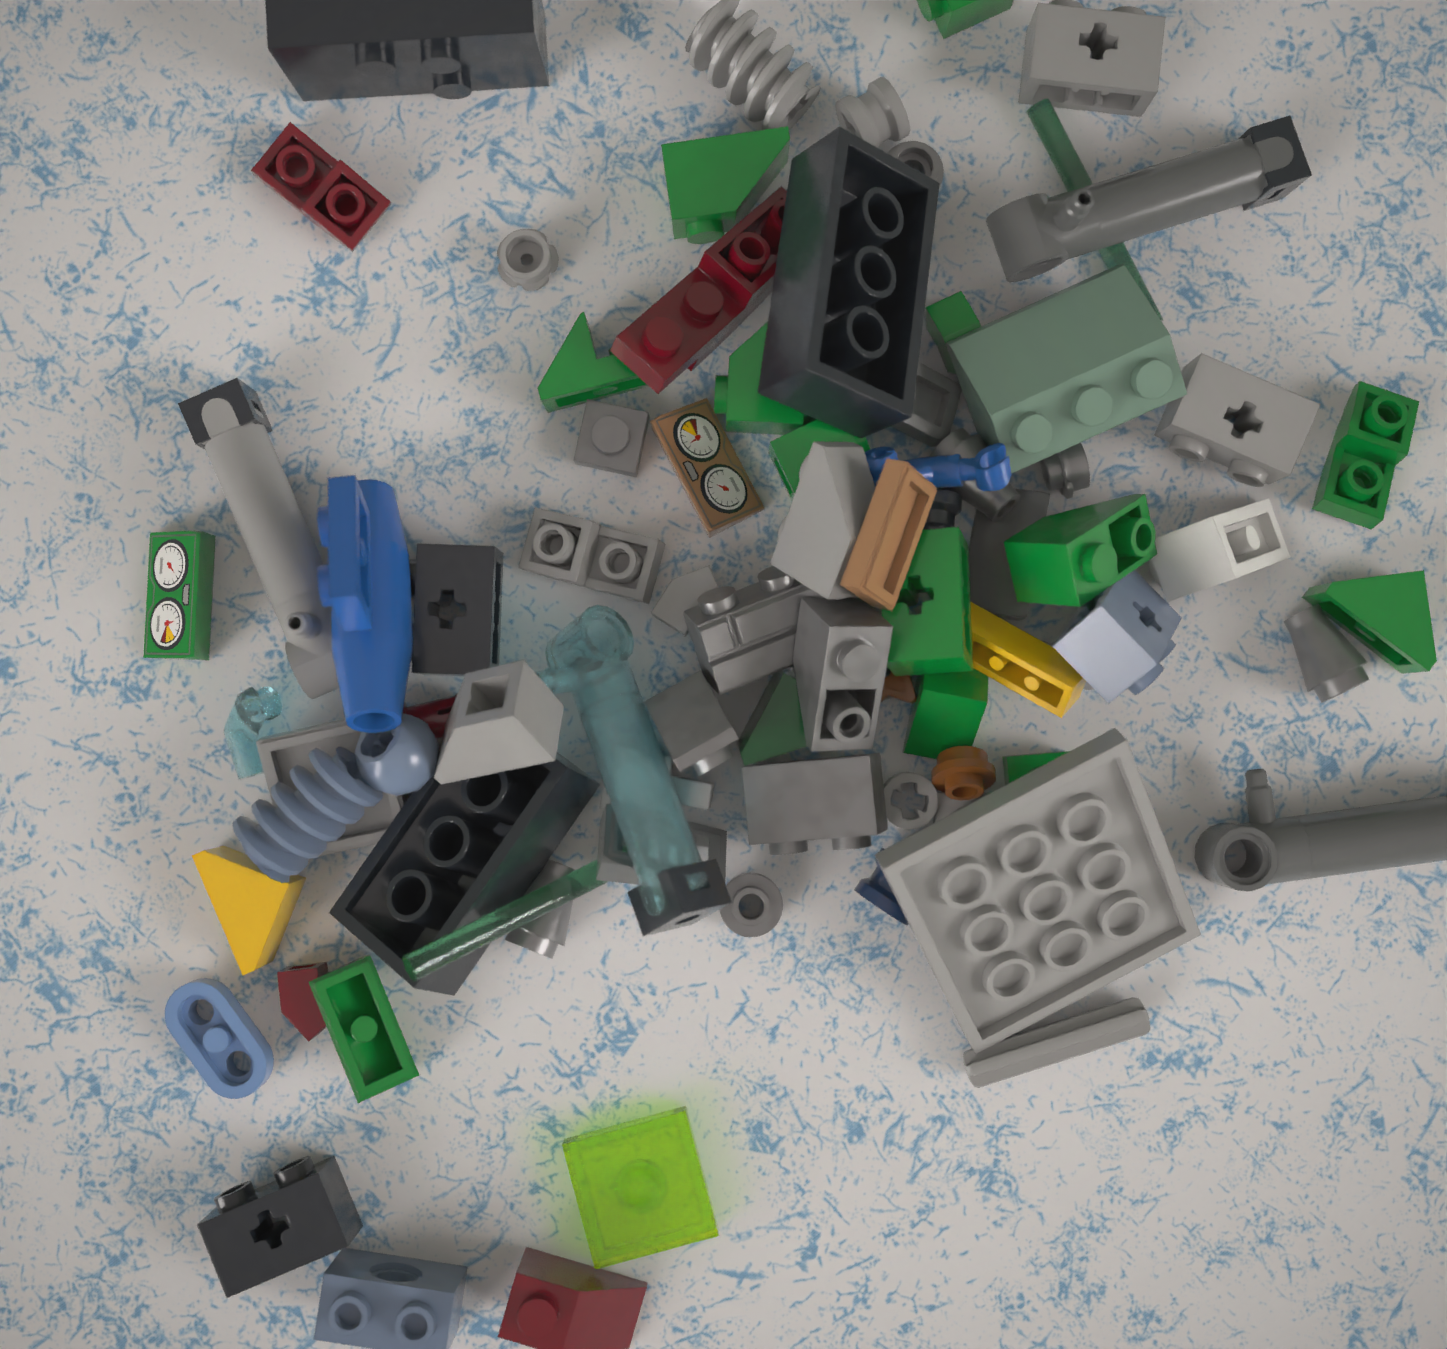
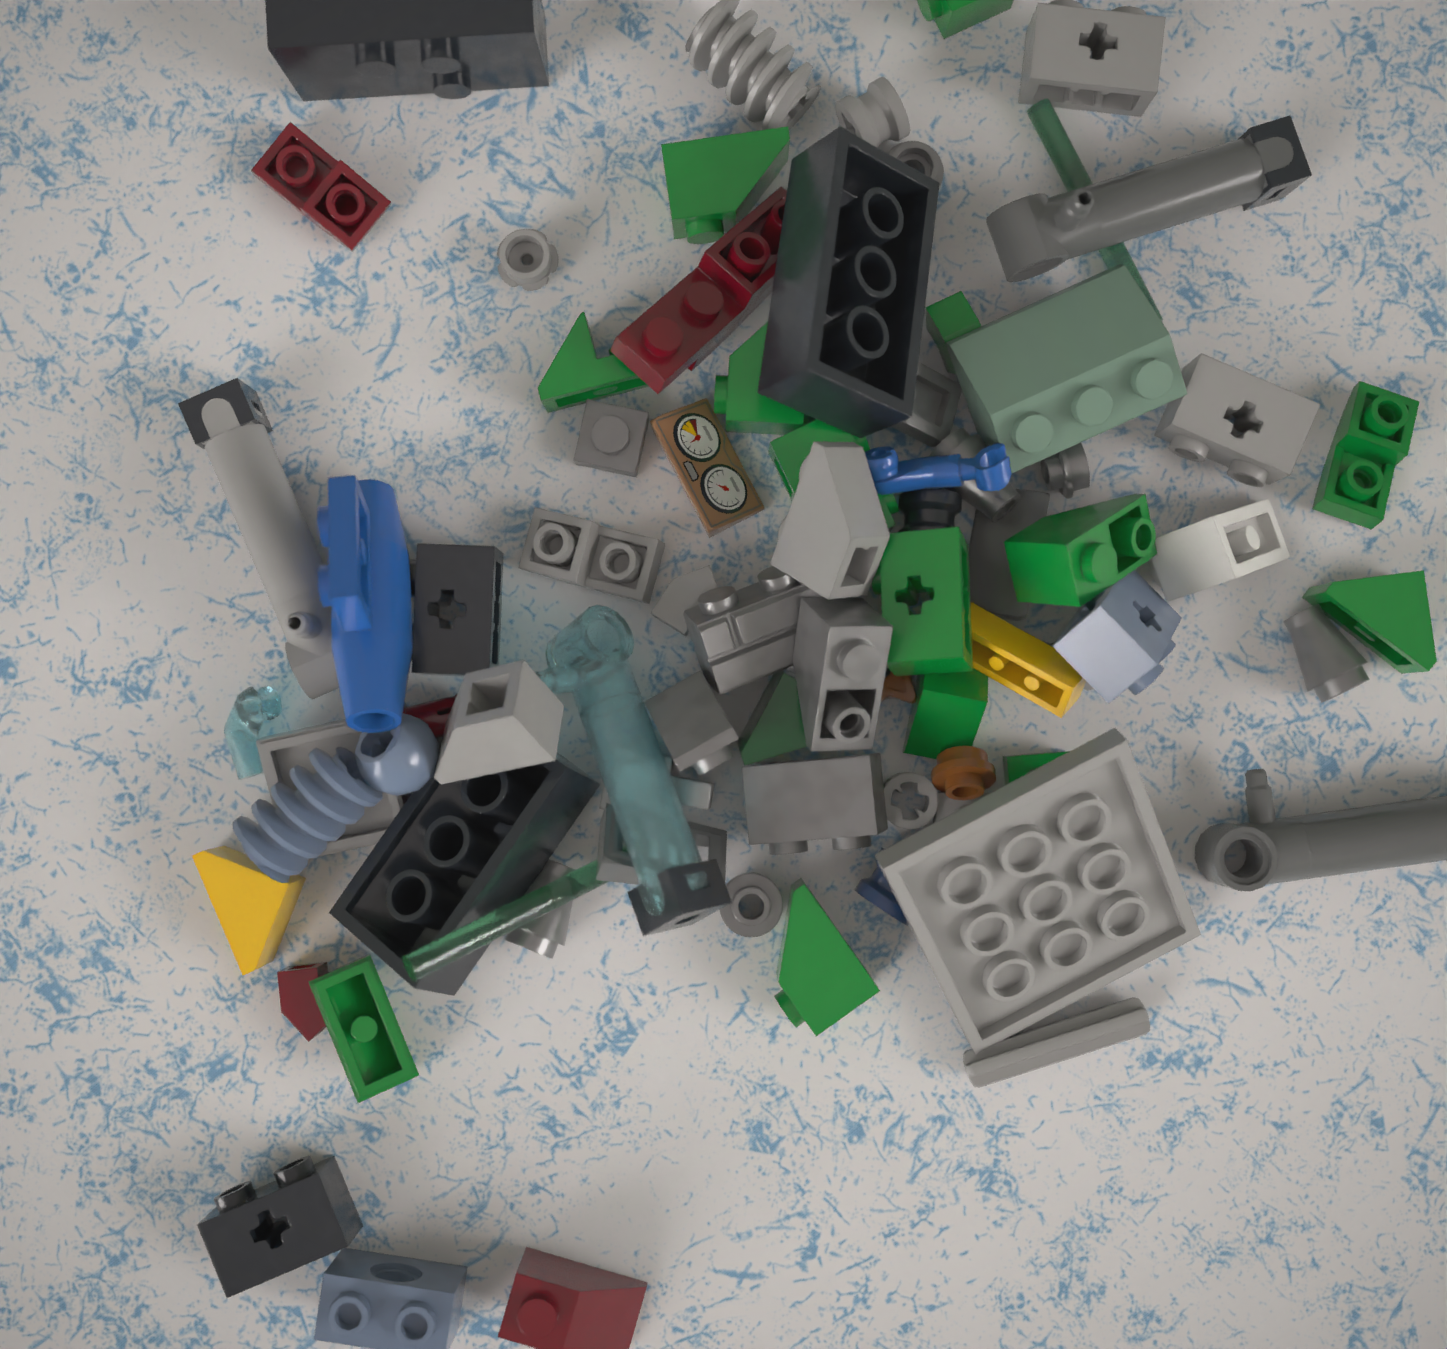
(179, 595): slope -> none
(214, 1042): medium blue plate -> none
(640, 1187): clear neon green plate -> none
(817, 966): none -> green slope
(889, 535): medium nougat tile -> none

